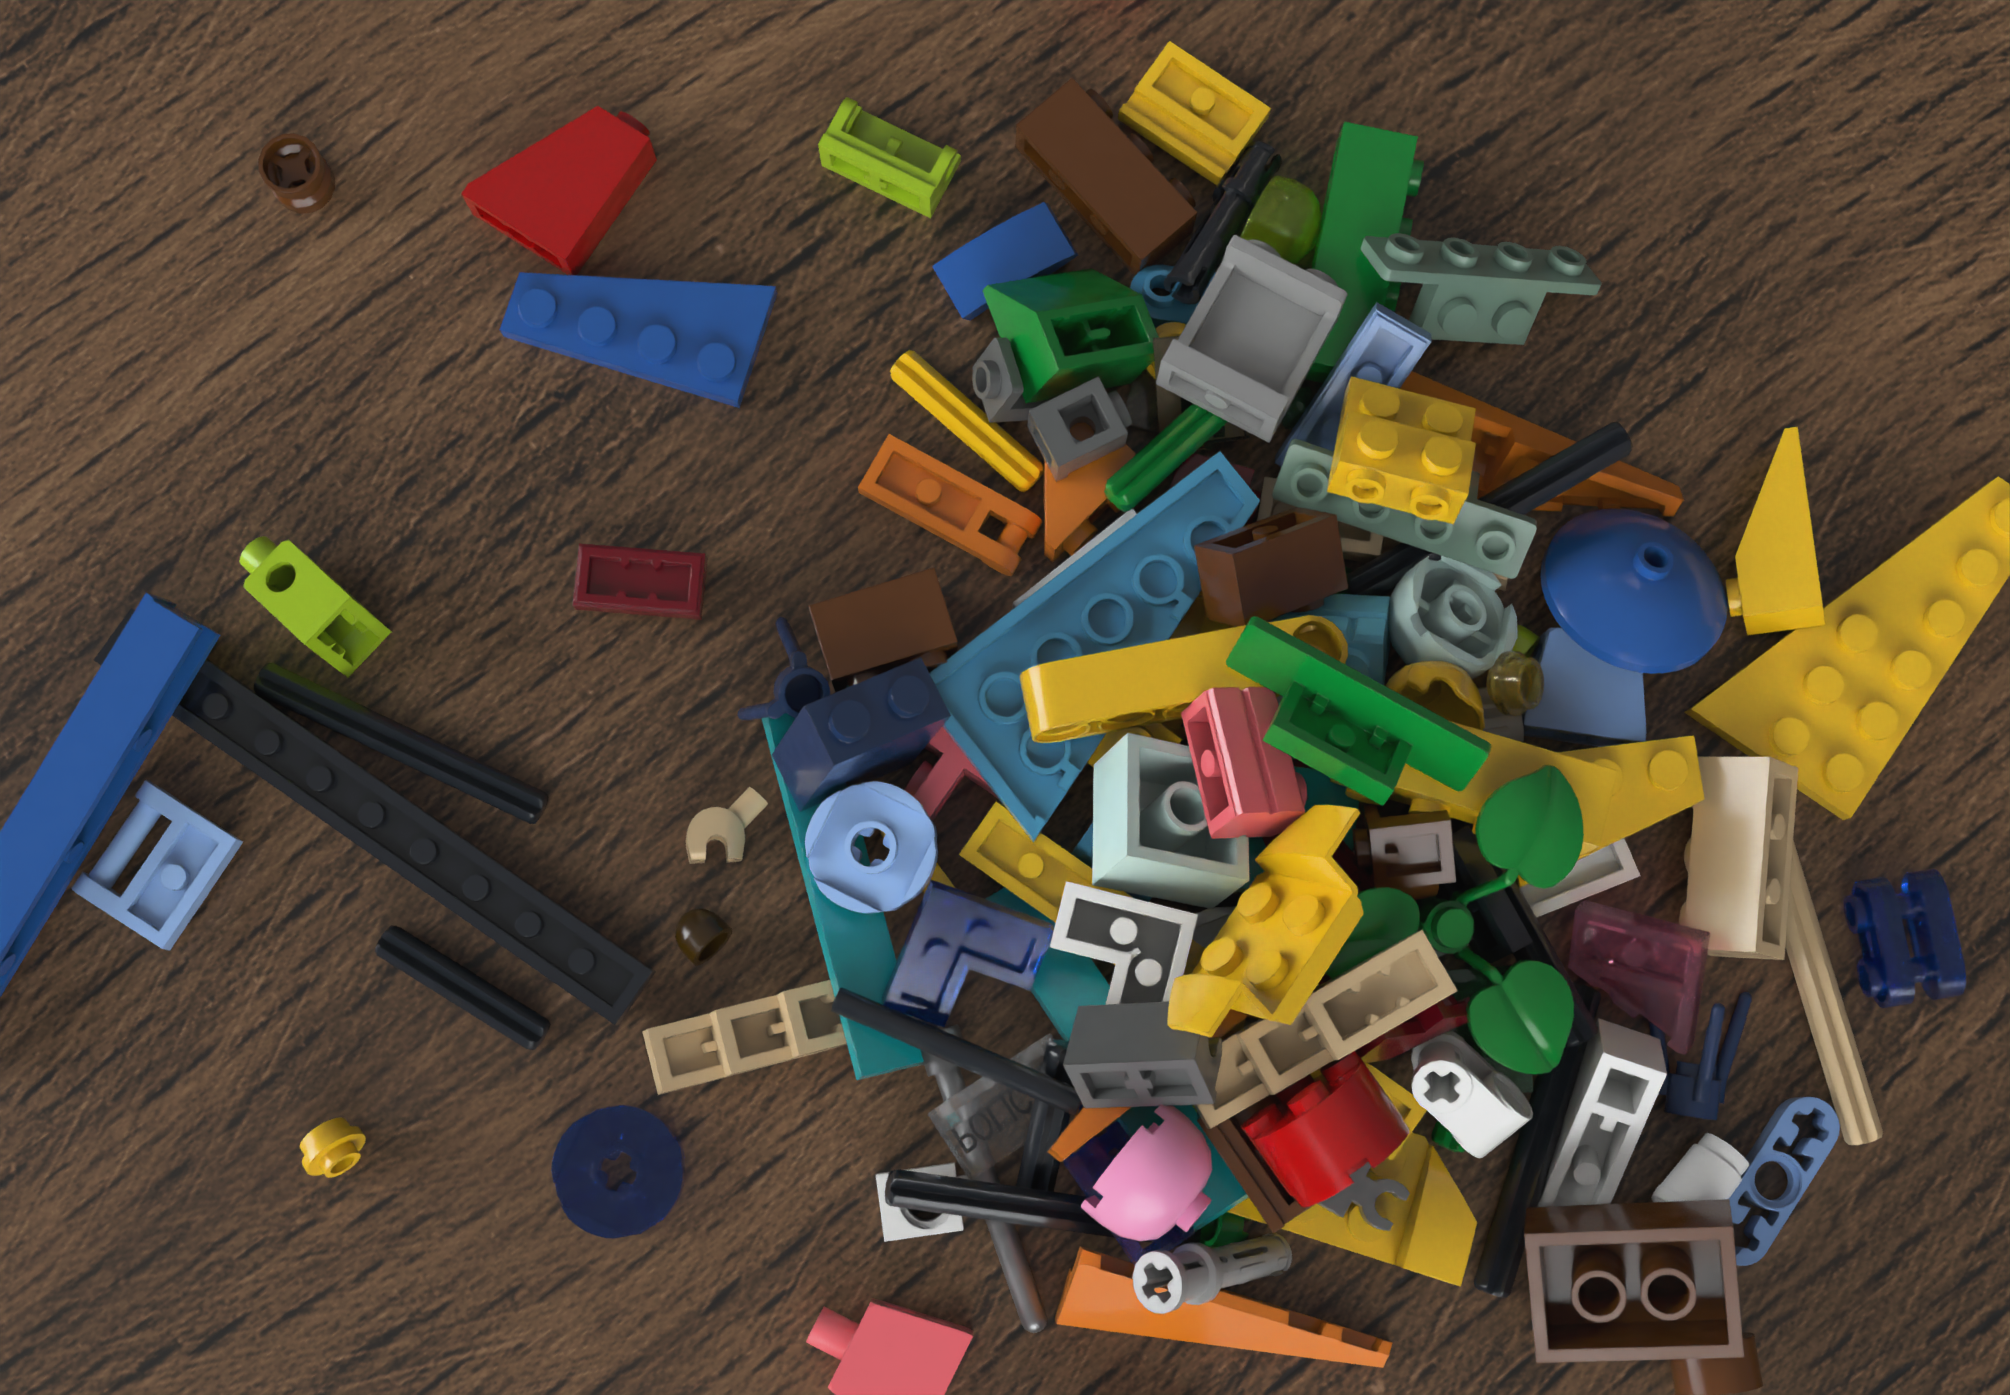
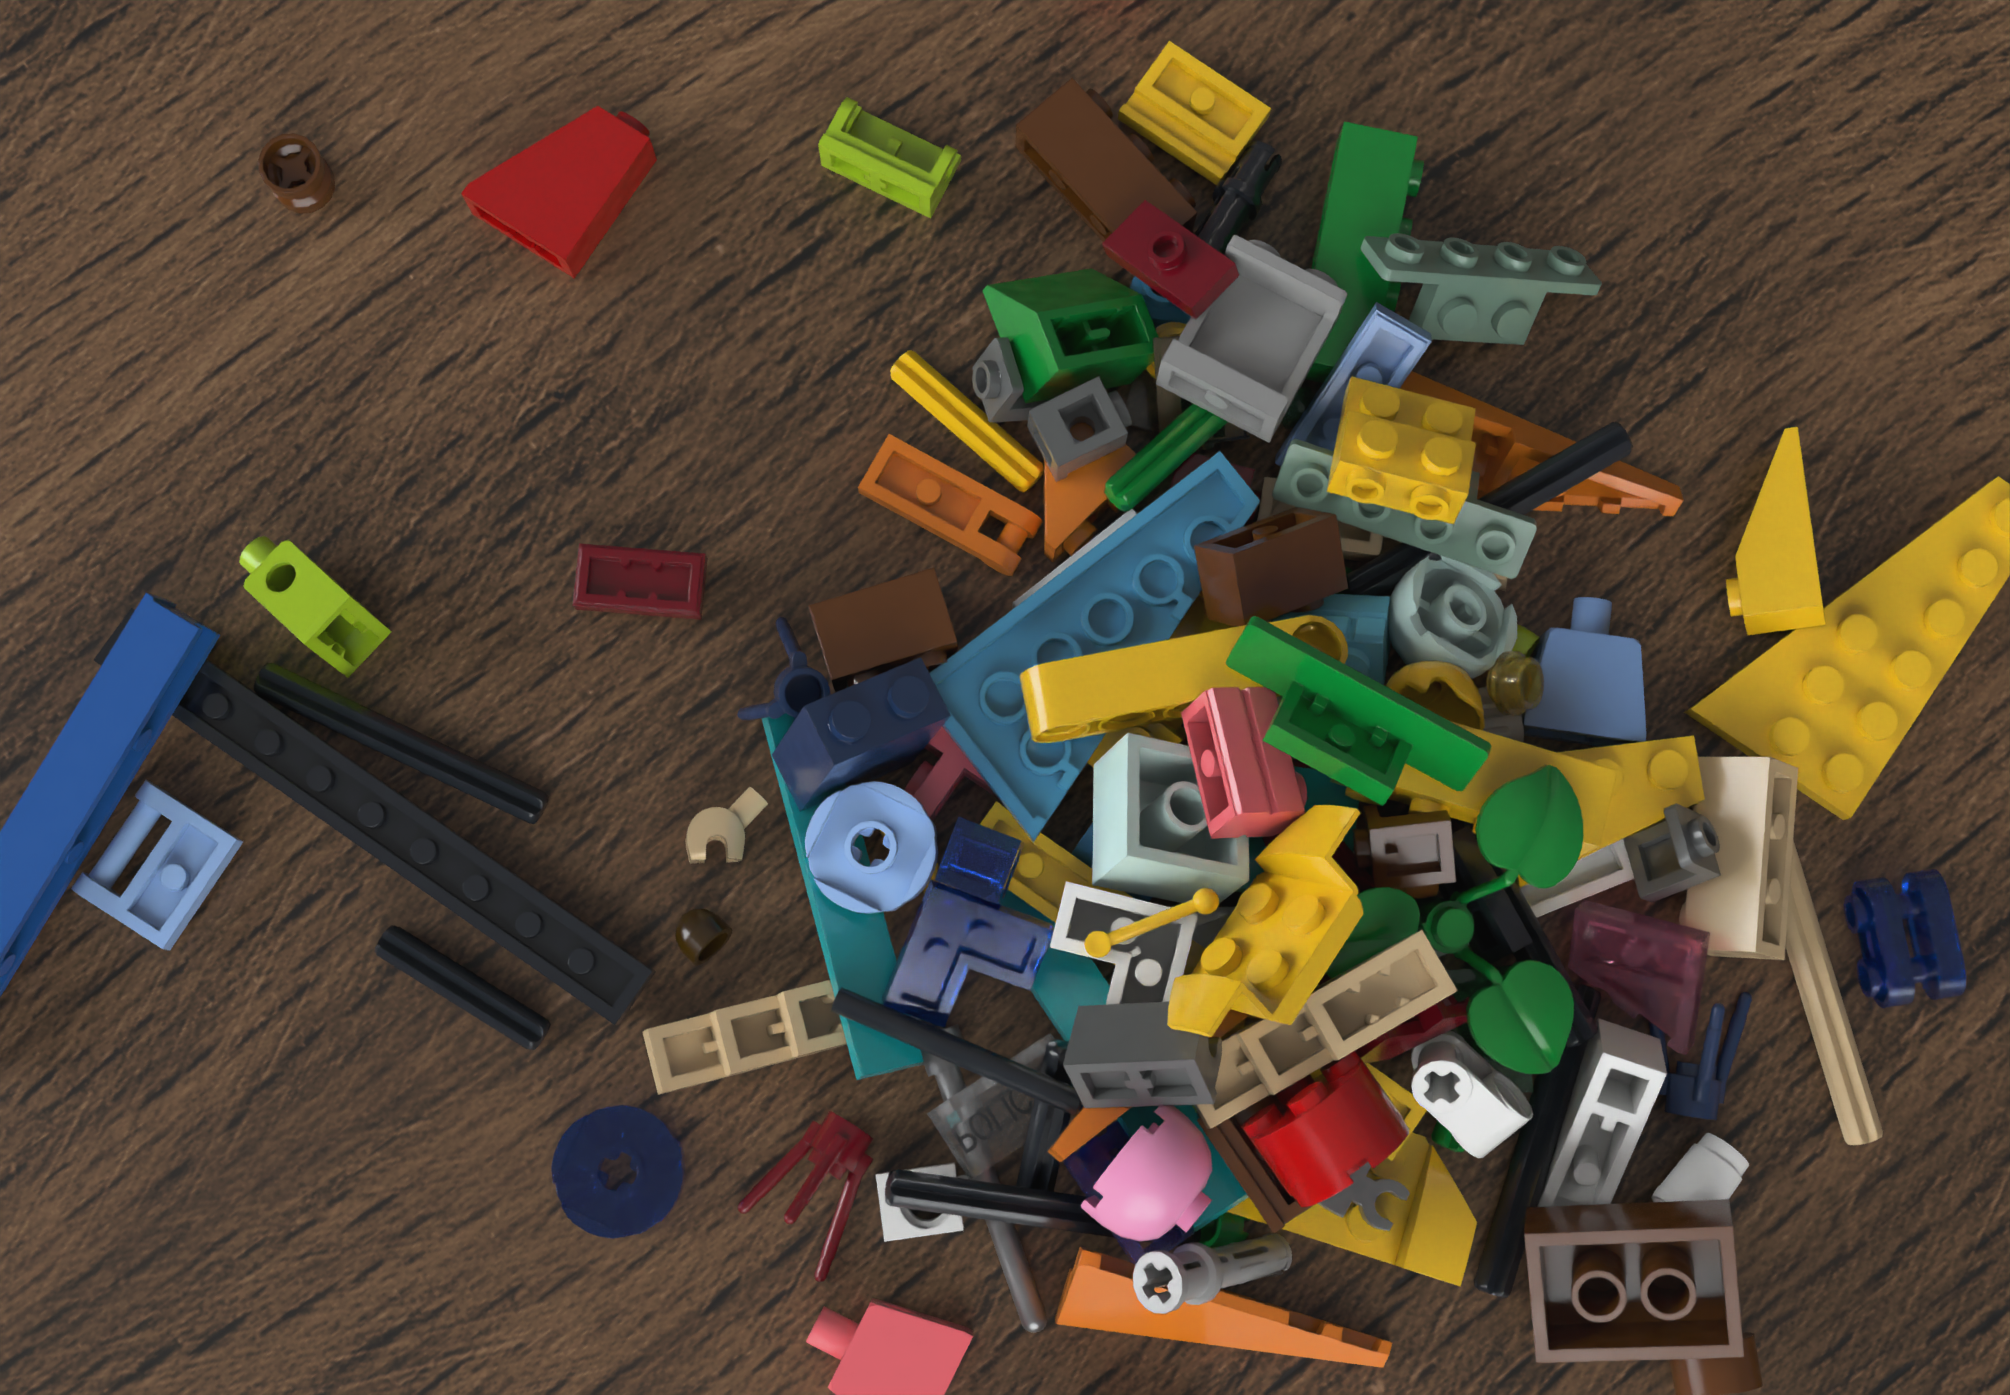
(332, 1148): yellow plate -> none
(657, 330): blue wing -> none
(837, 1148): none -> dark red plant
(979, 861): none -> clear blue brick
(1014, 250): blue slope -> none
(1099, 943): none -> yellow hinge
(1170, 259): none -> dark red plate
(1286, 219): clear neon green hair -> none
(1634, 590): blue dish -> none
(1673, 854): none -> dark grey bracket
(1814, 1151): medium blue beam -> none

